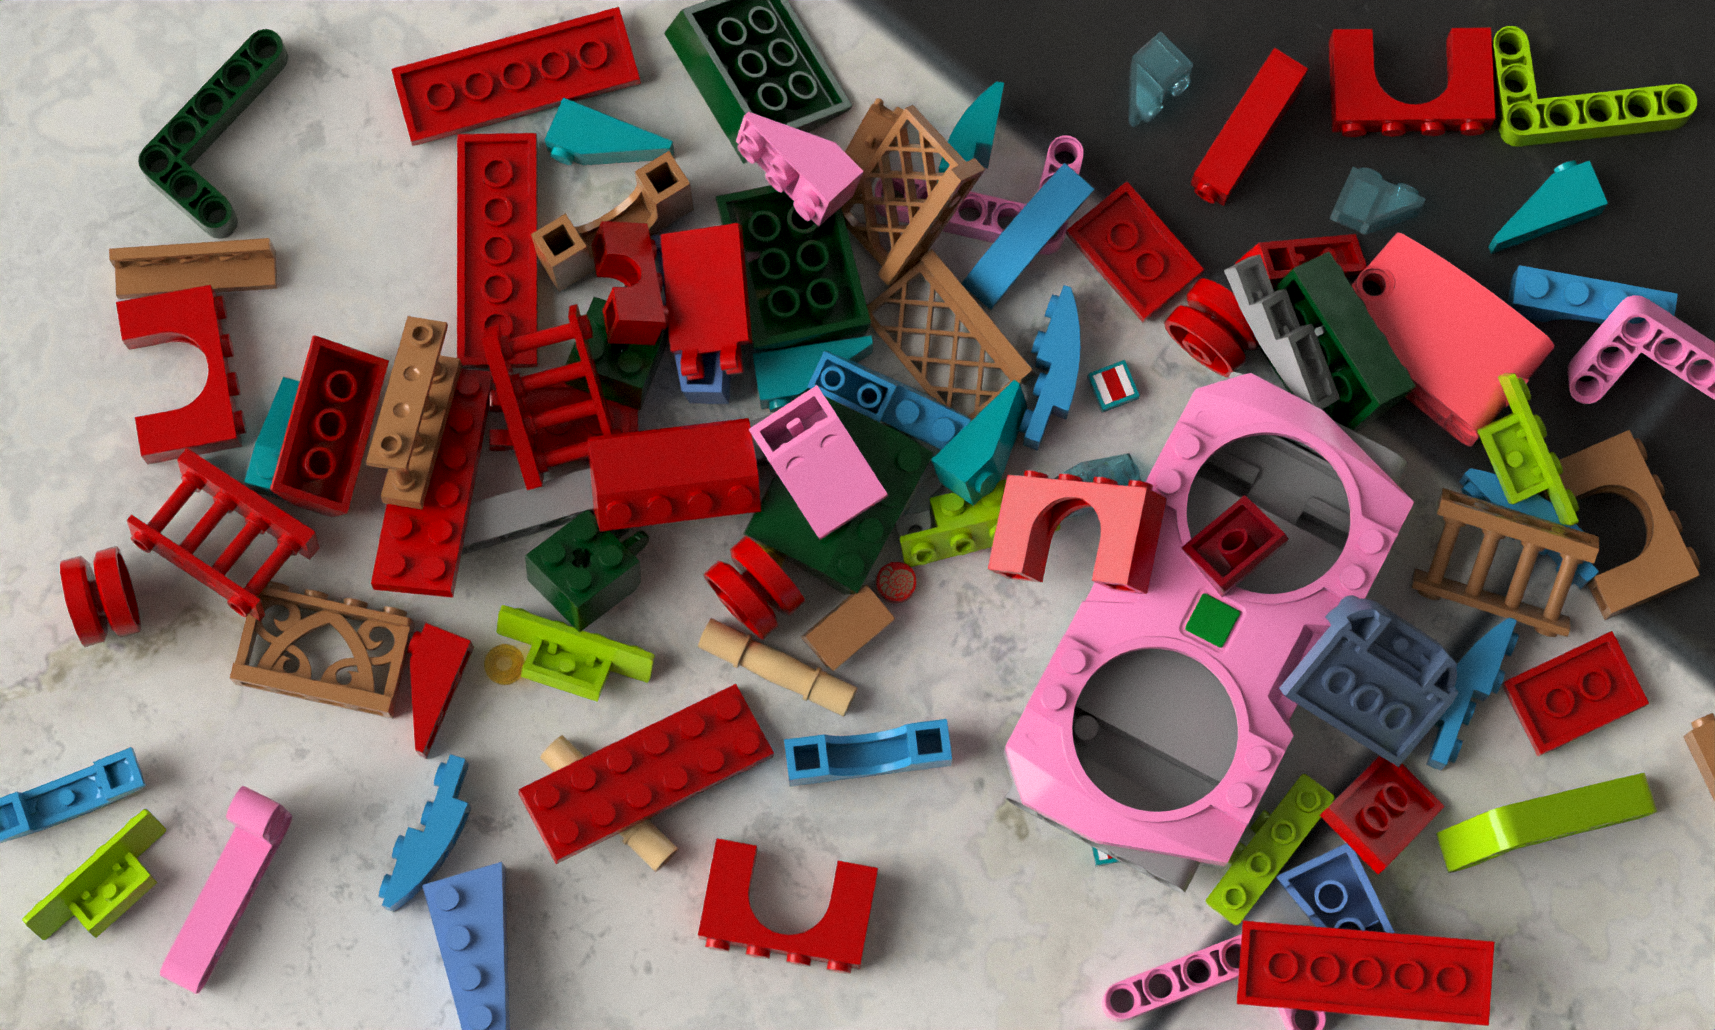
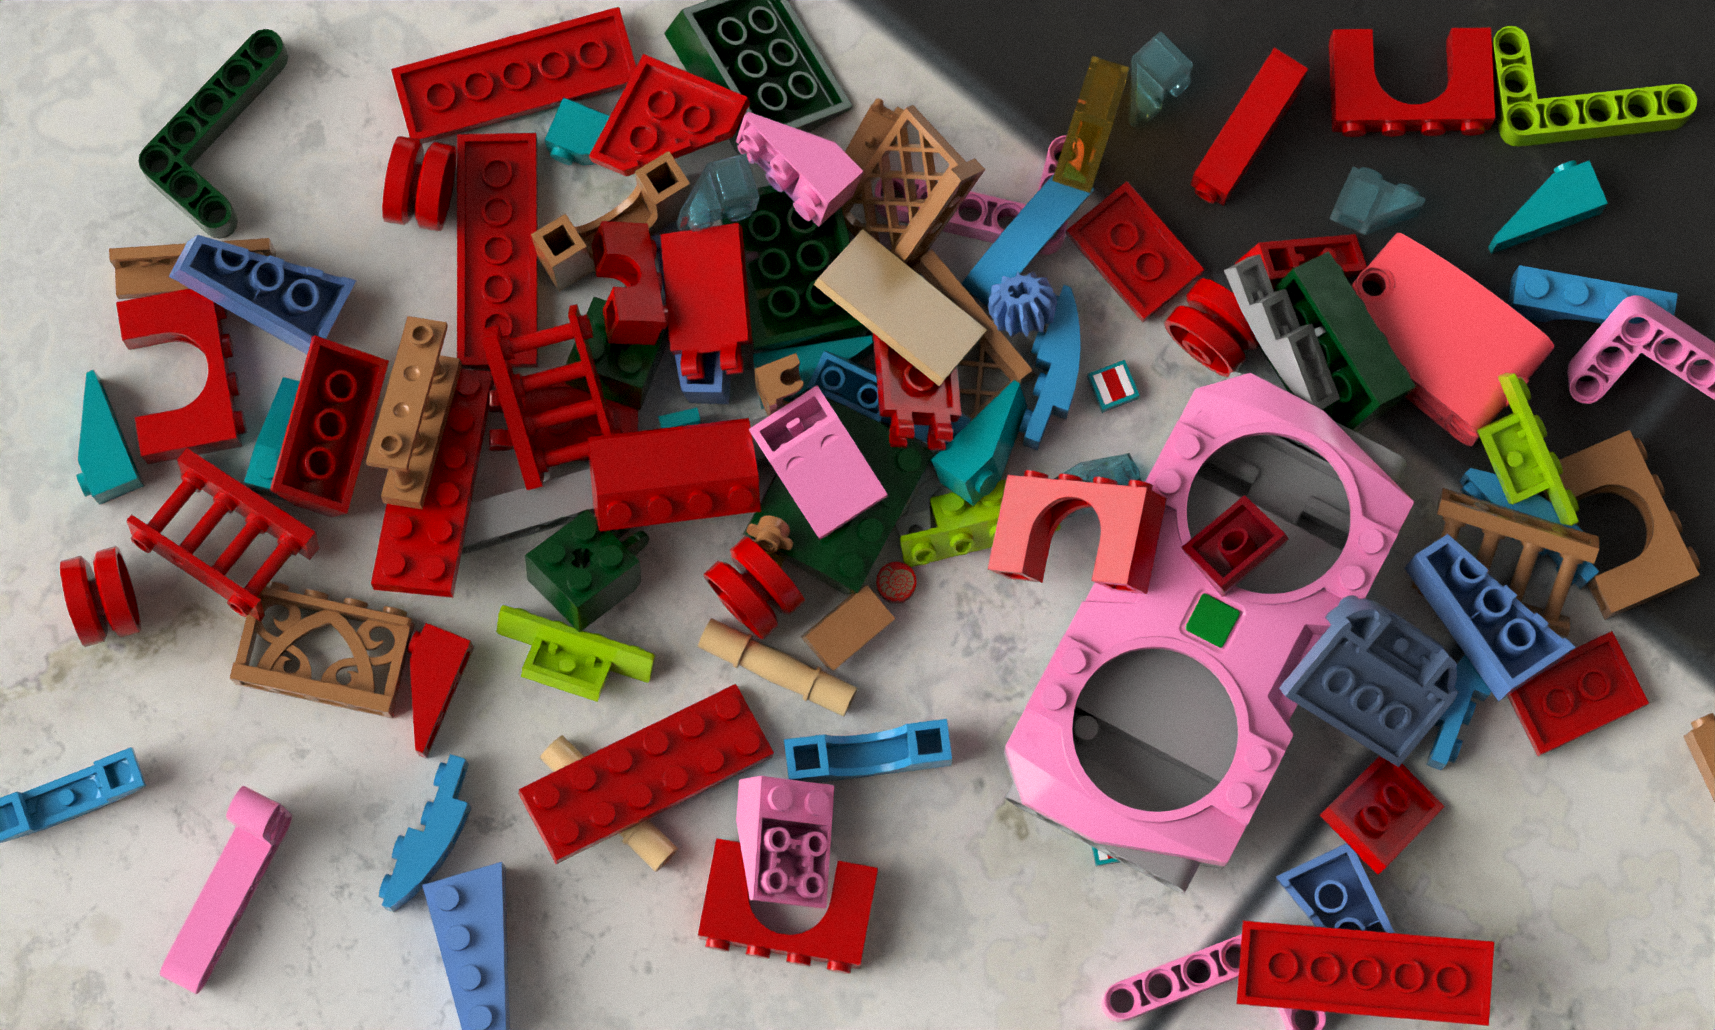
(103, 451): none -> teal slope
(103, 884): lime bracket -> none
(264, 289): none -> medium blue wedge
(419, 183): none -> red wheel
(513, 673): clear yellow plate -> none
(664, 113): none -> red plate
(680, 418): none -> teal tile
(721, 192): none -> clear light blue slope
(771, 534): none -> medium nougat plate
(777, 382): none -> medium nougat hinge
(785, 839): none -> bright pink slope
(900, 307): none -> tan tile
(914, 399): none -> red tile
(976, 128): teal slope -> none
(1022, 304): none -> medium blue gear
(1091, 124): none -> clear yellow slope
(1274, 843): lime bracket -> none
(1485, 618): none -> medium blue wedge
(1545, 820): lime beam -> none

